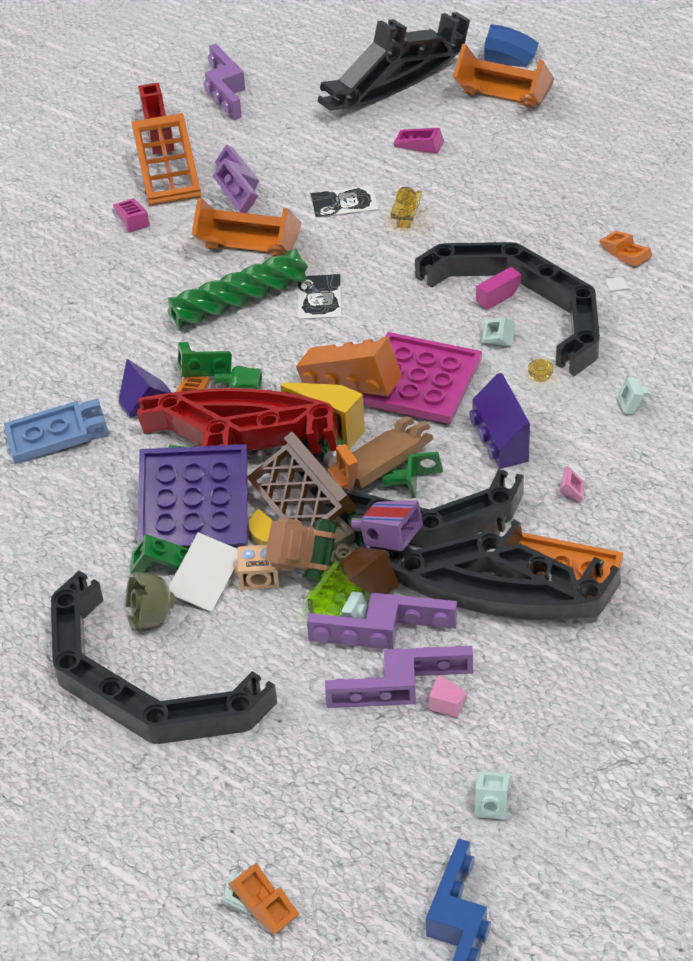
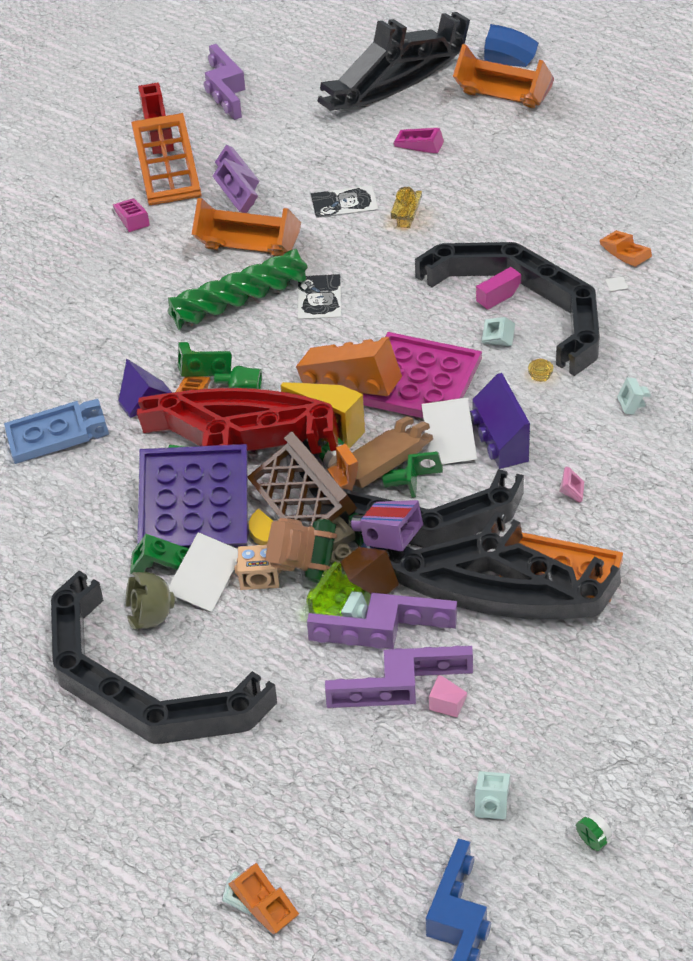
(451, 430): none -> white sticker
(594, 831): none -> green piece

